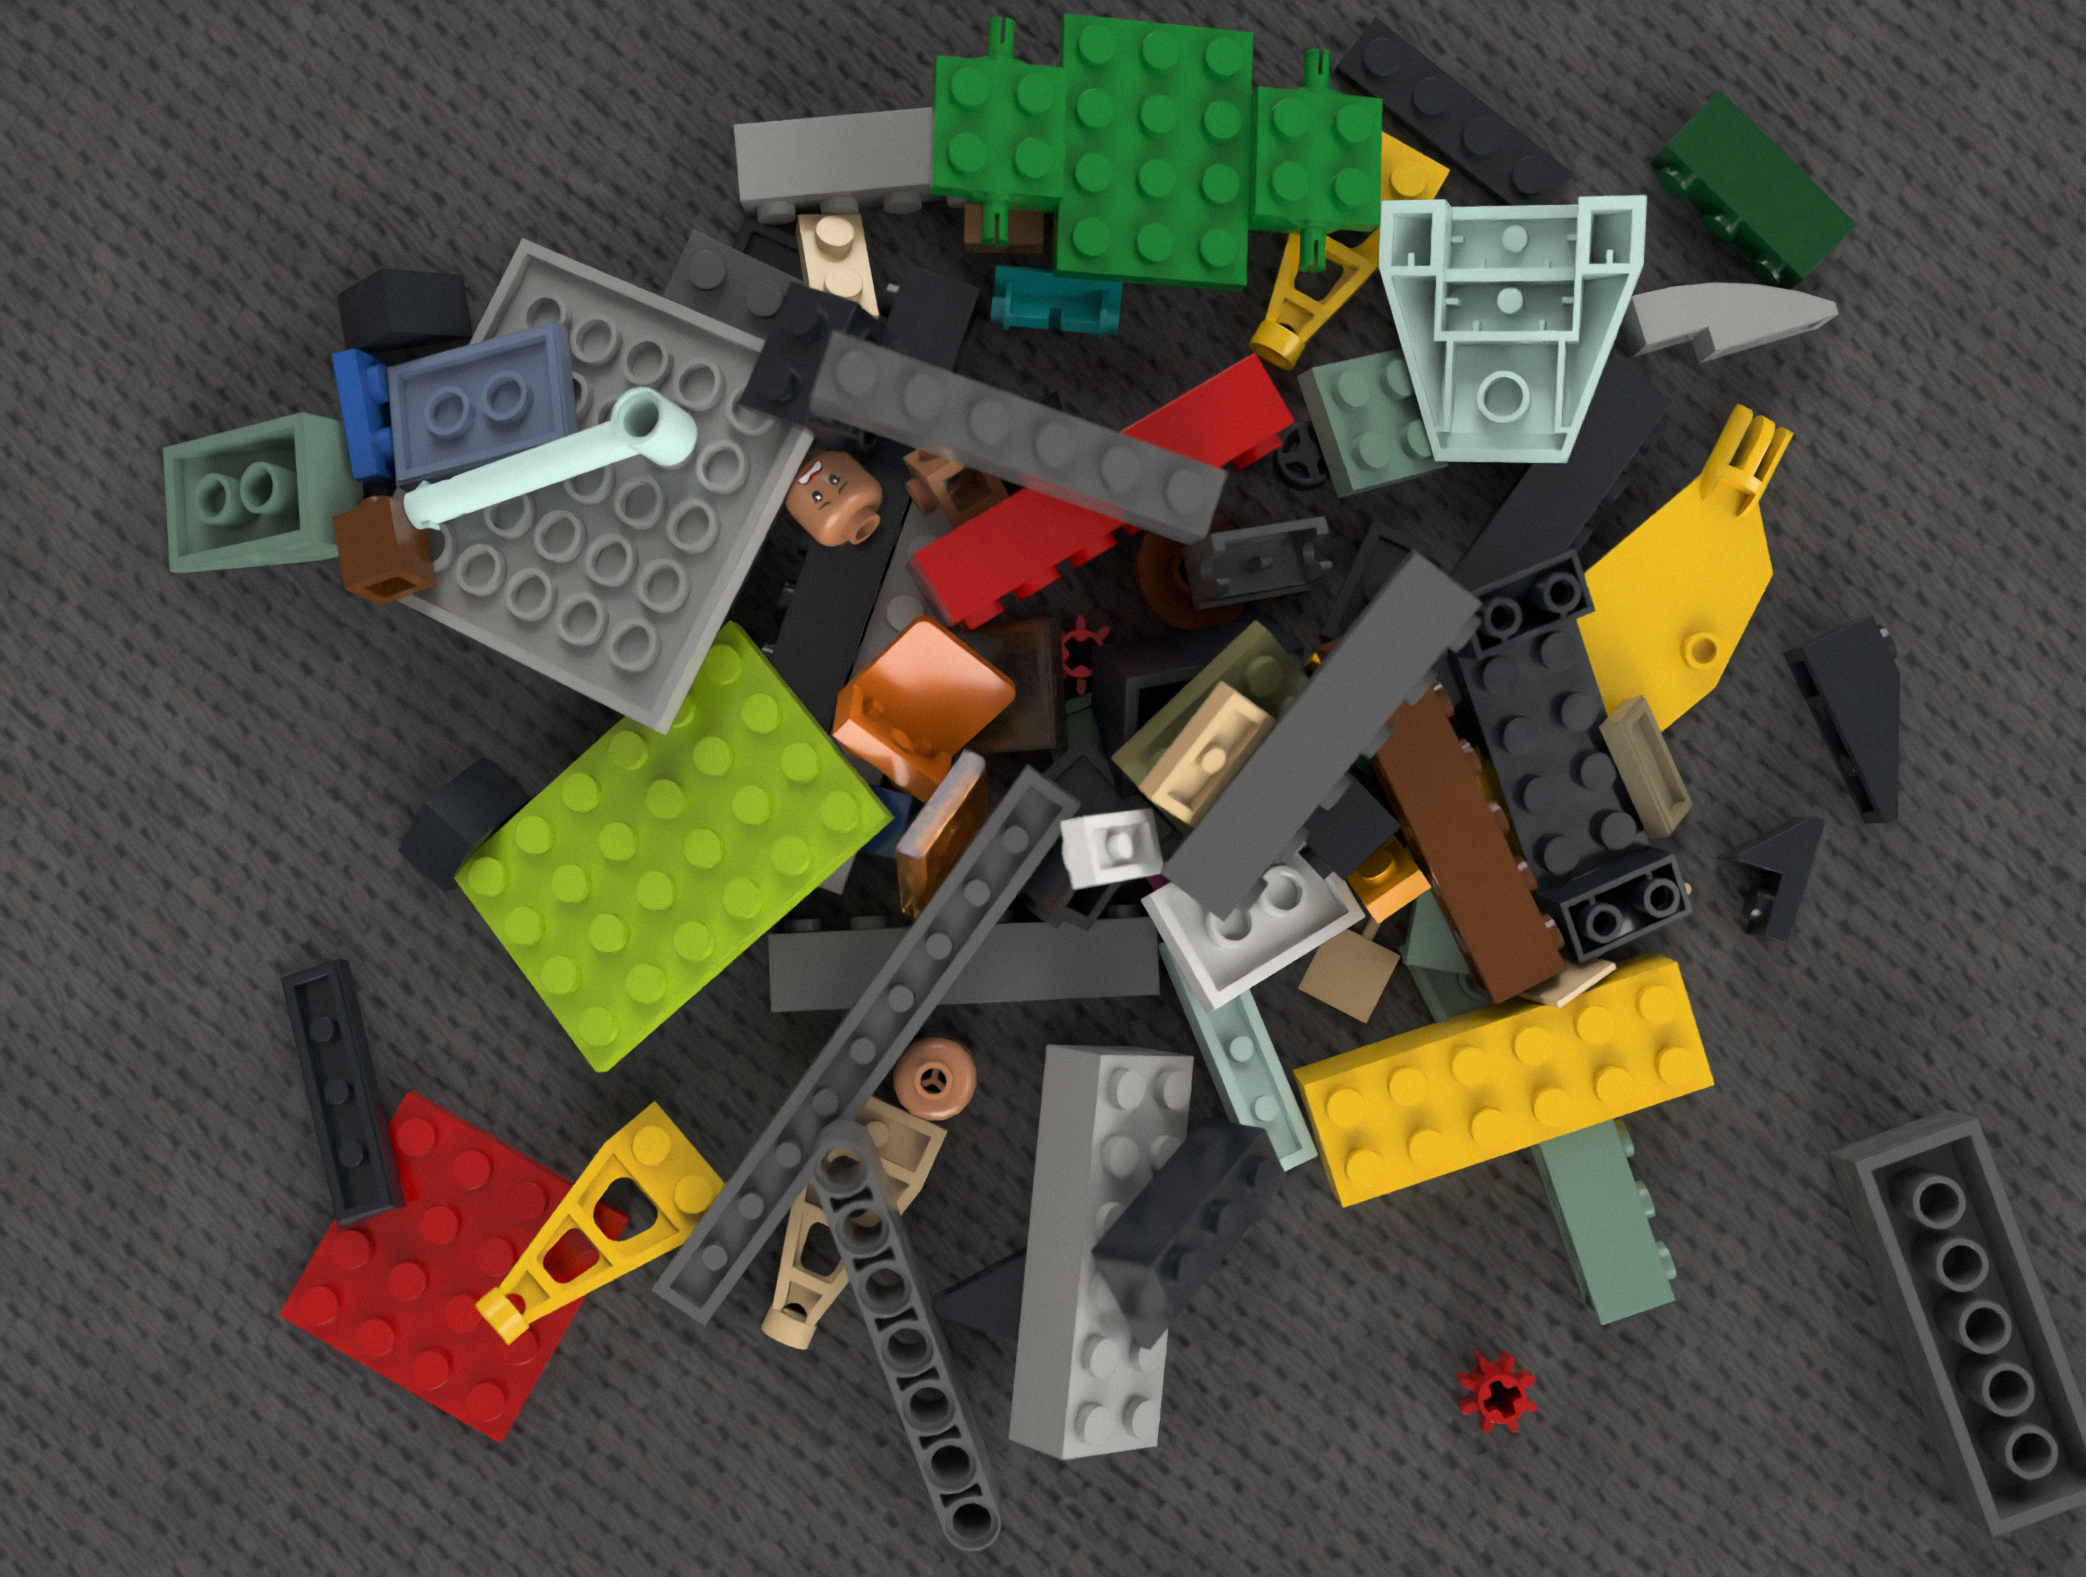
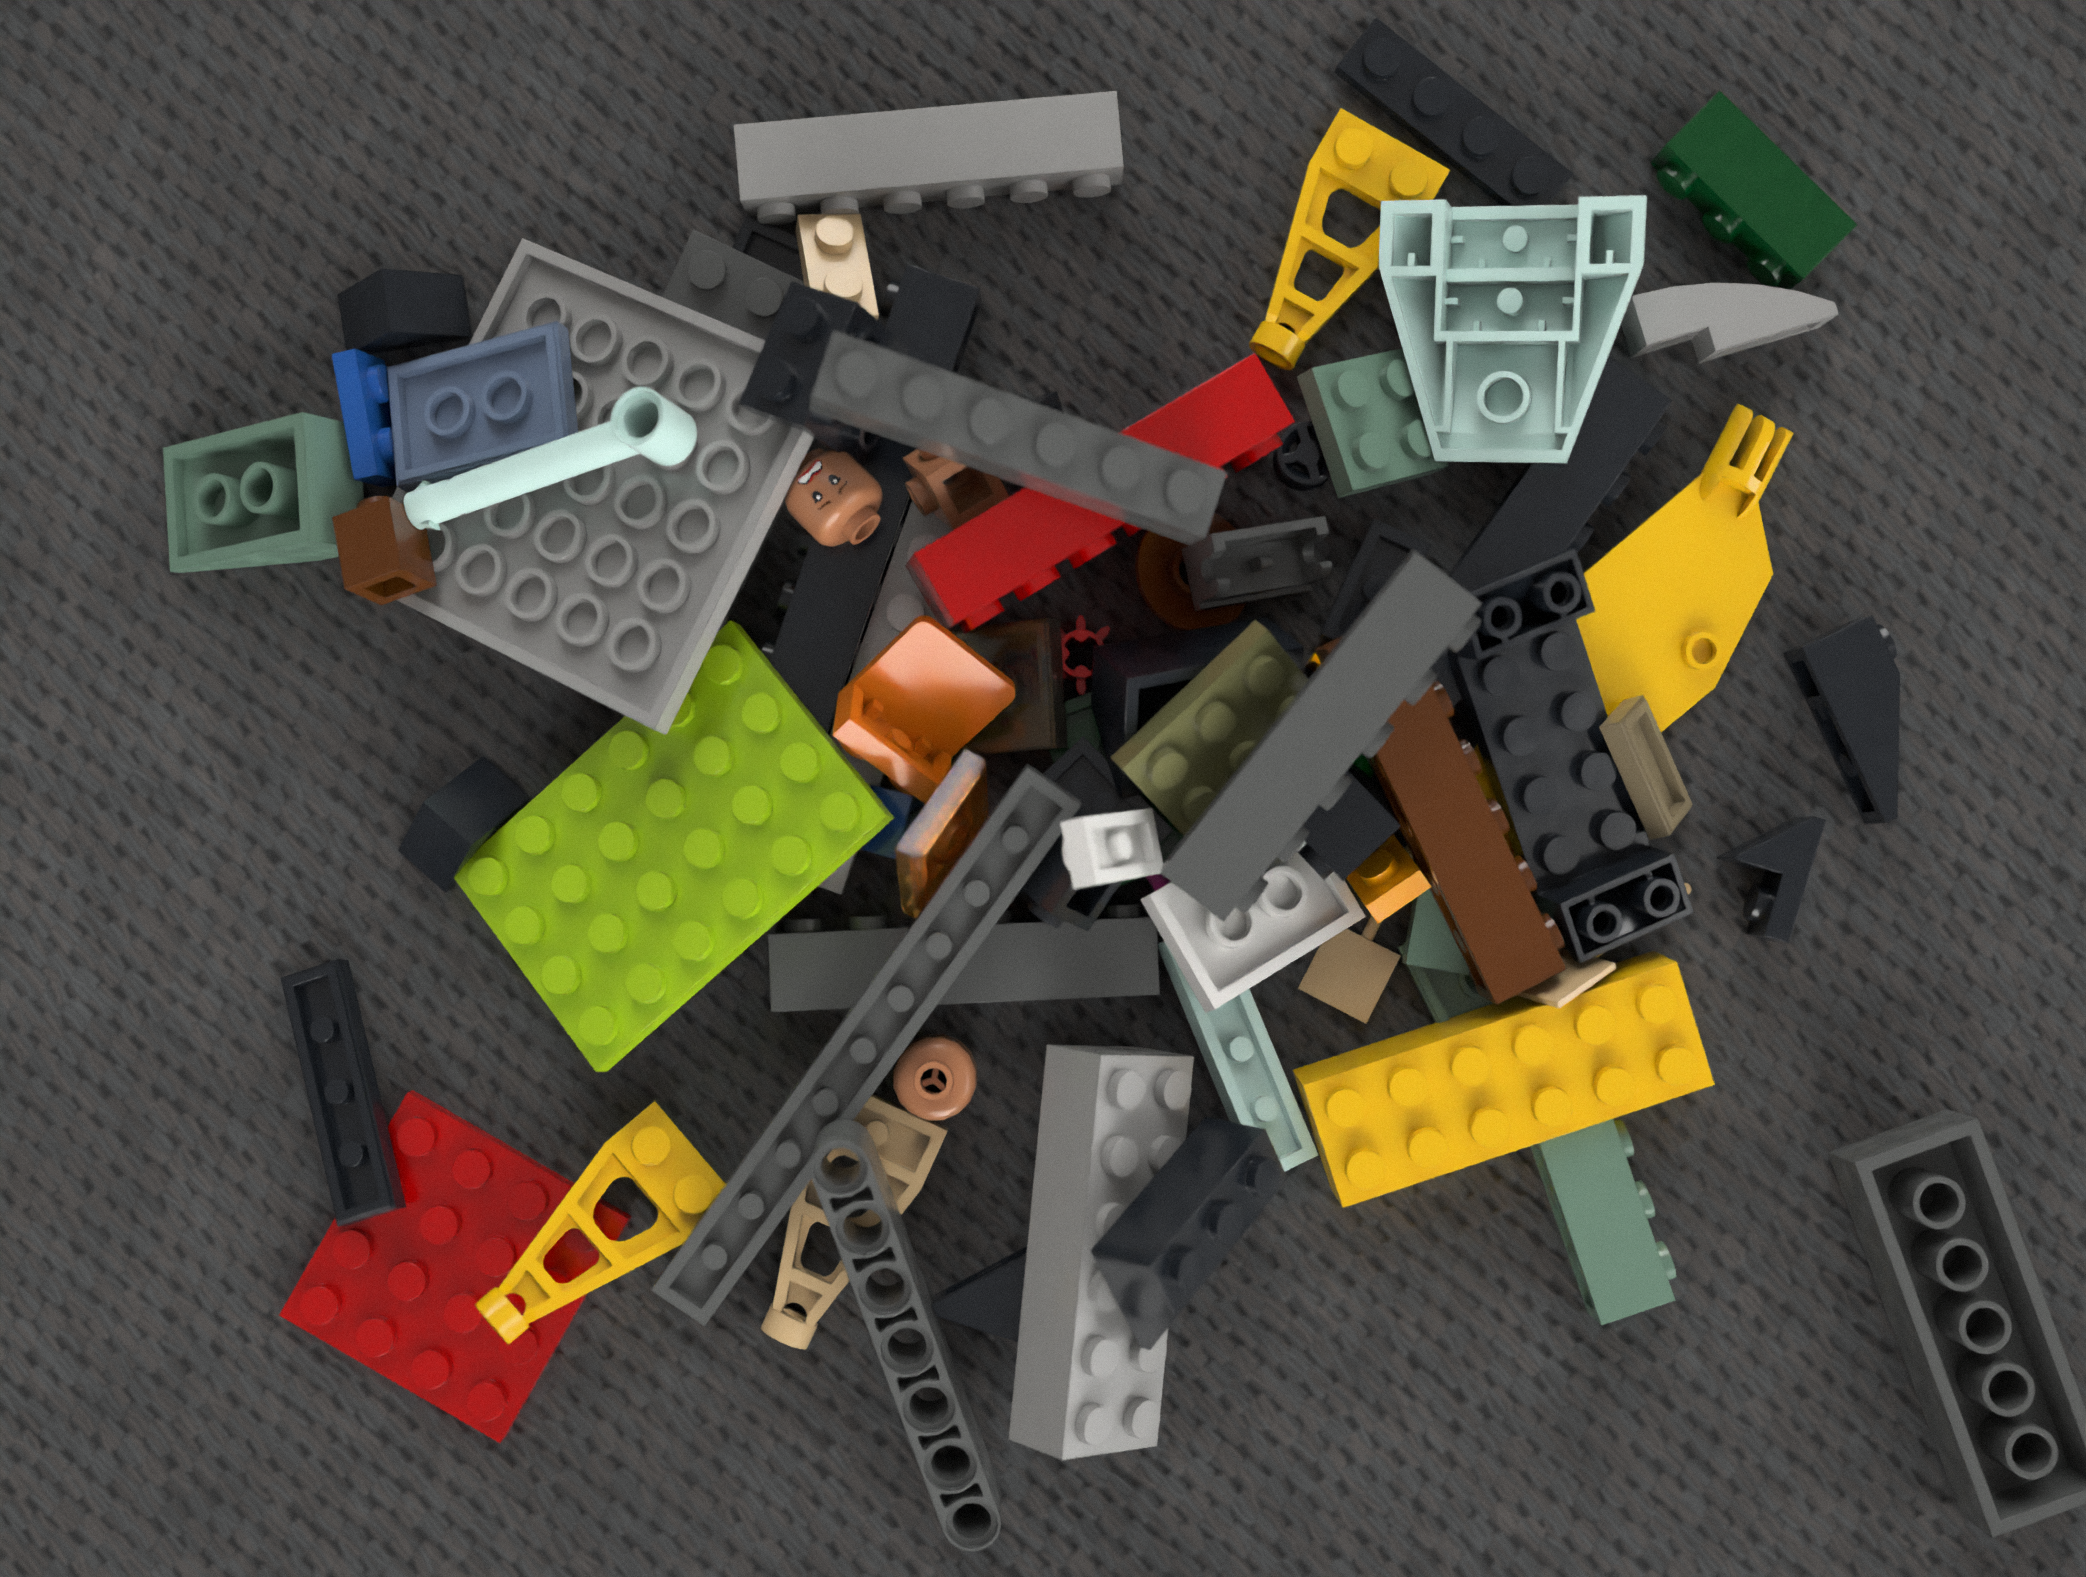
(1024, 231): medium nougat piece -> none
(1041, 301): teal hinge -> none
(1154, 150): green piece -> none
(1207, 754): tan plate -> none
(1513, 1392): red gear -> none

